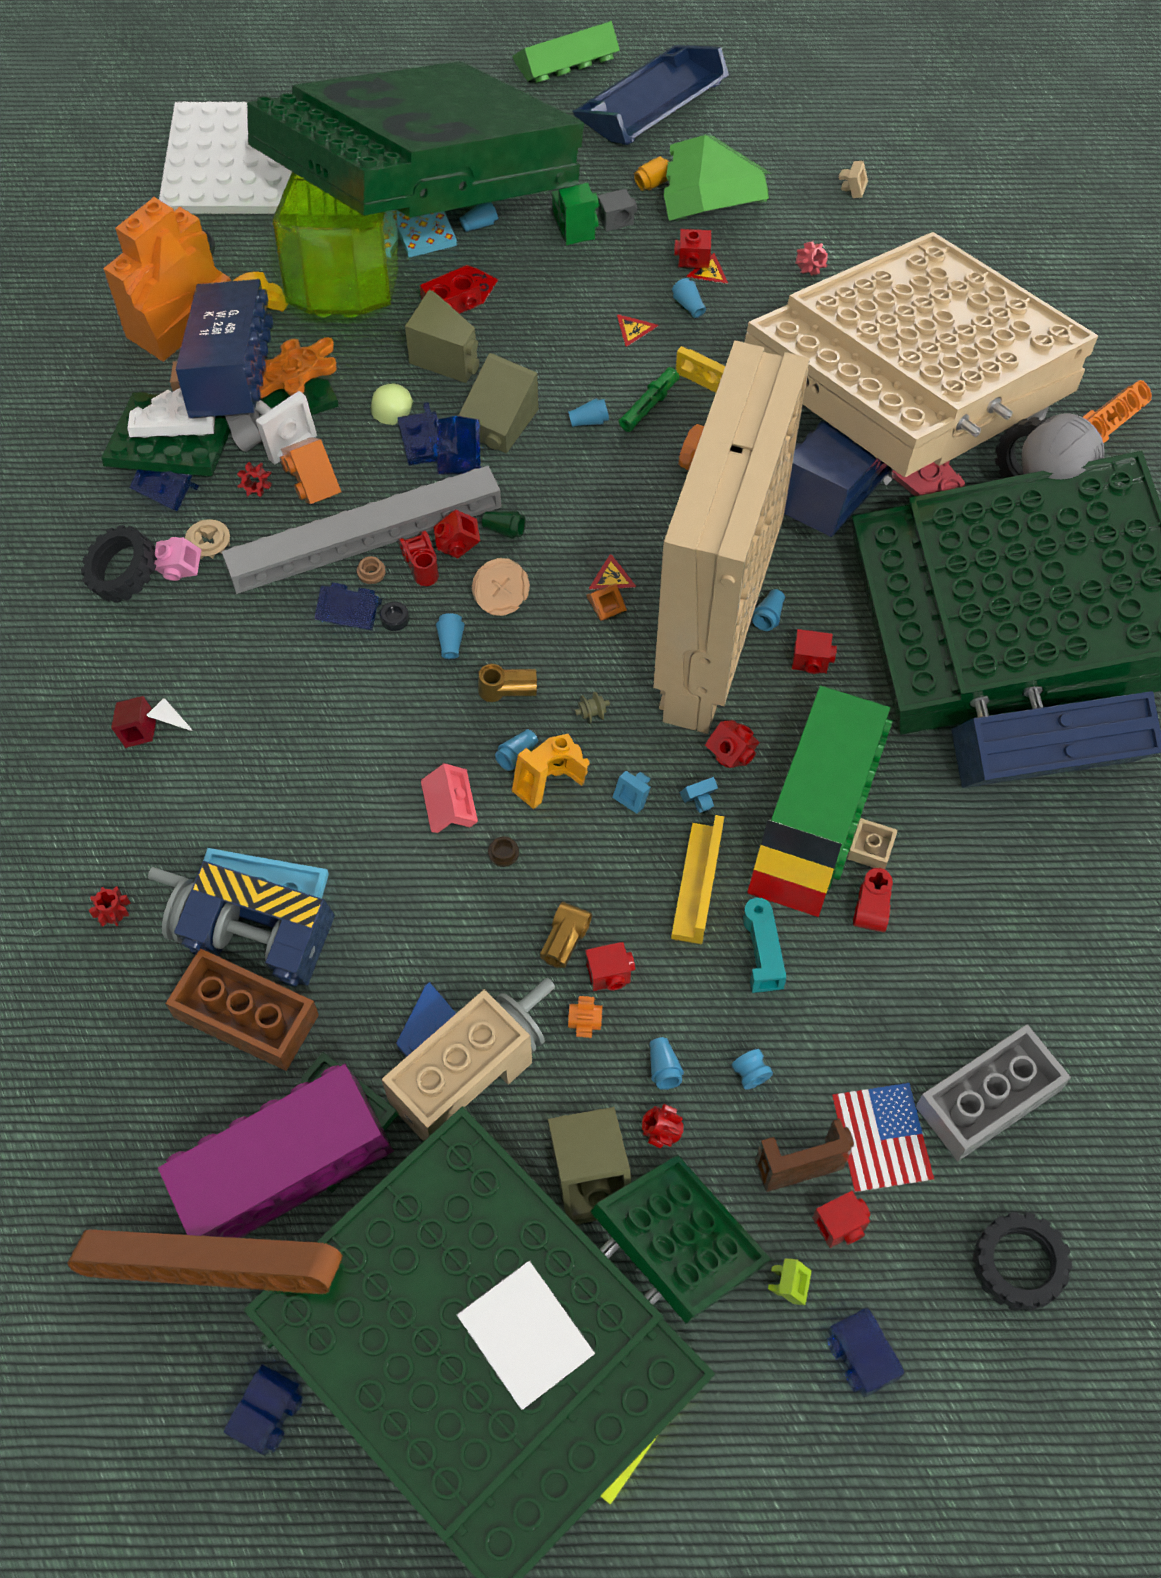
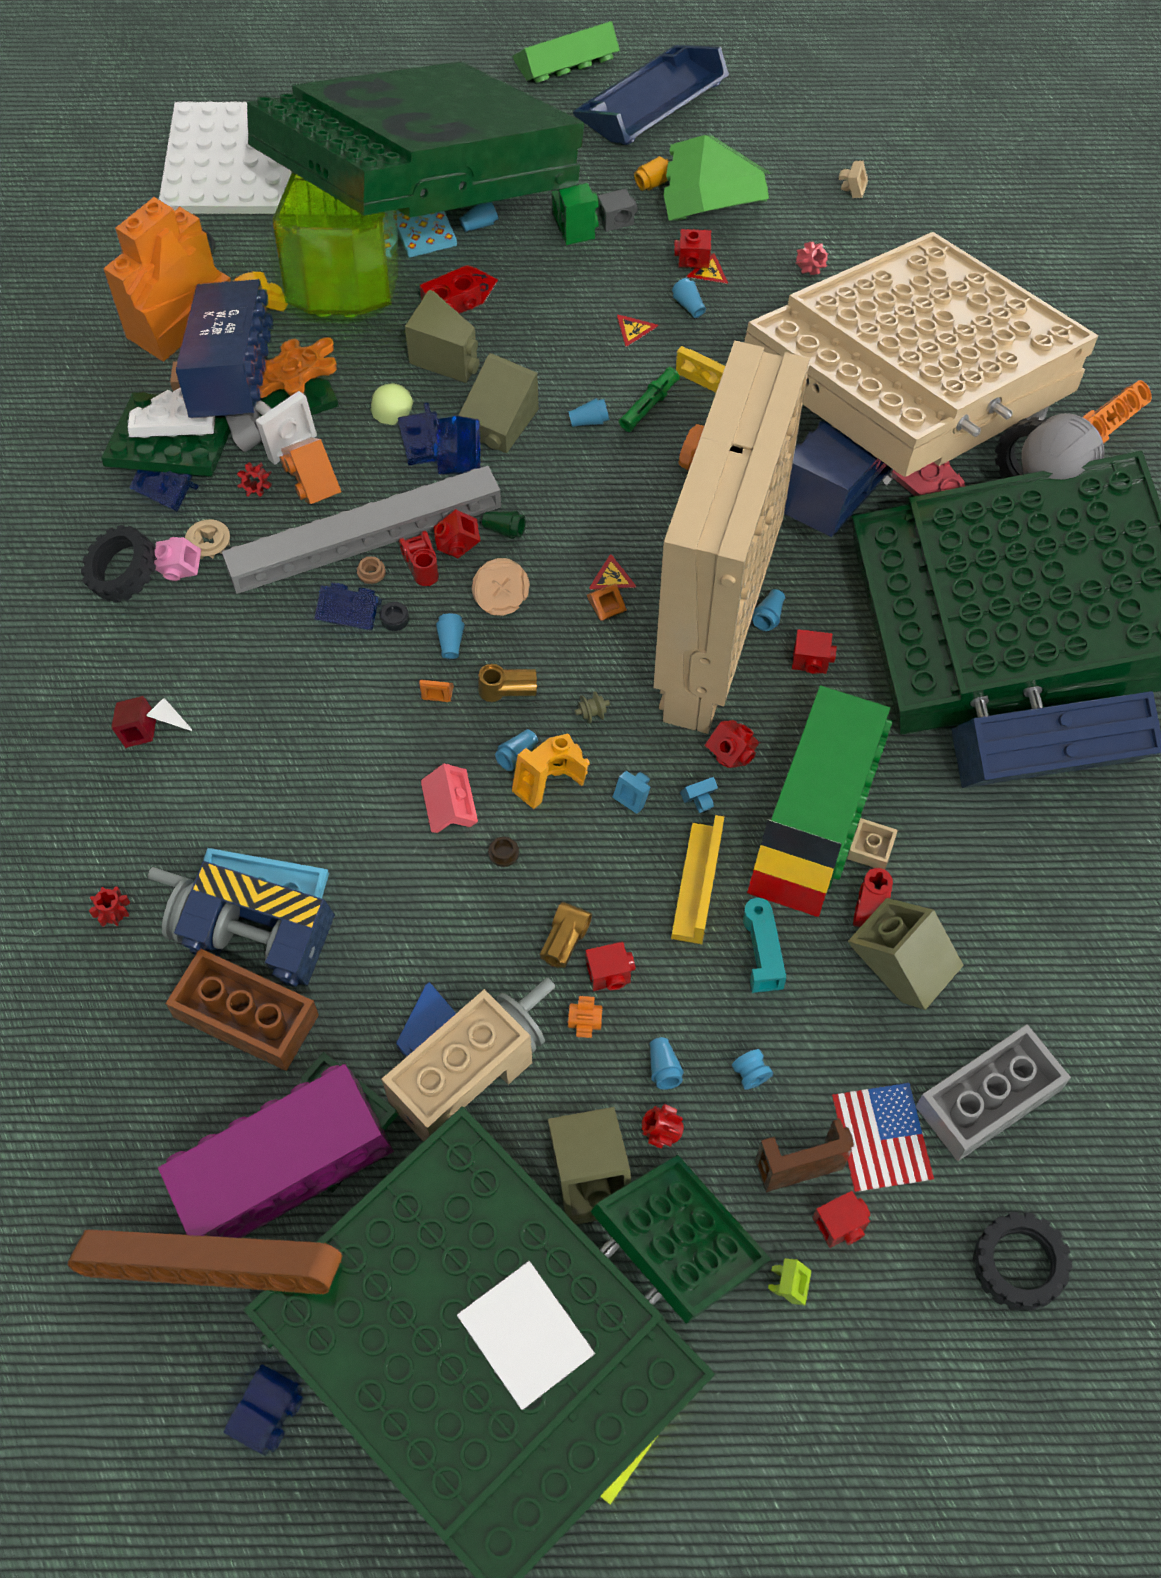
(436, 690): none -> orange slope
(865, 1353): clear blue brick -> none
(908, 951): none -> olive slope

